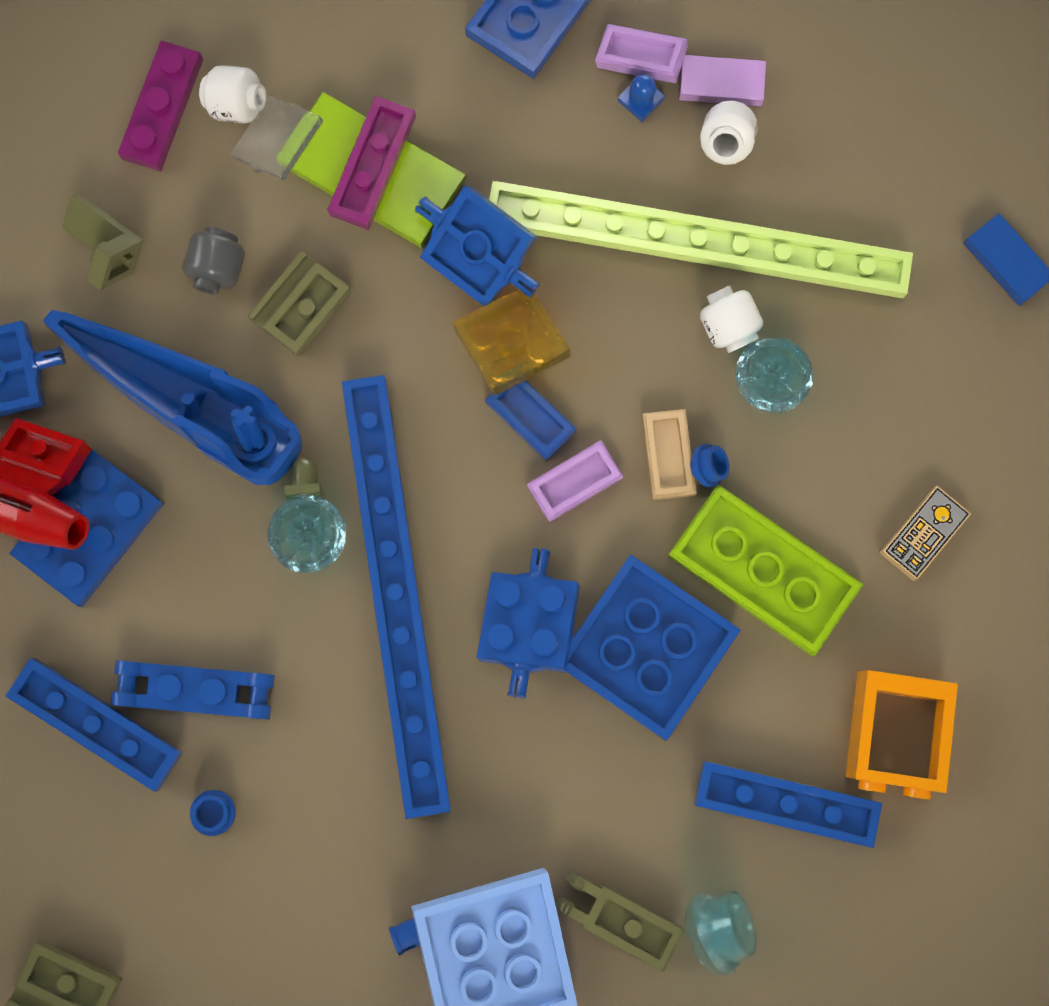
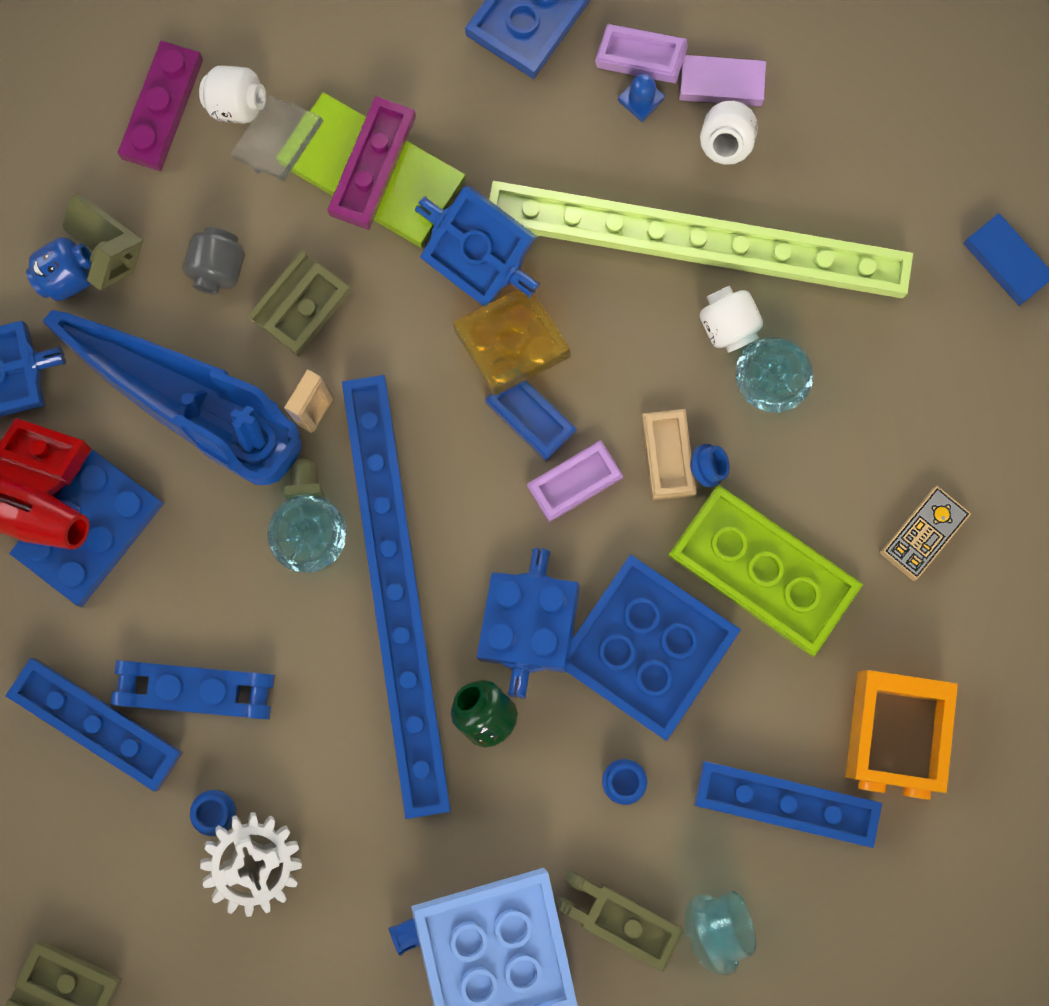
(59, 269): none -> blue head
(234, 873): none -> white gear
(309, 401): none -> tan tile
(484, 713): none -> dark green head
(624, 781): none -> blue plate

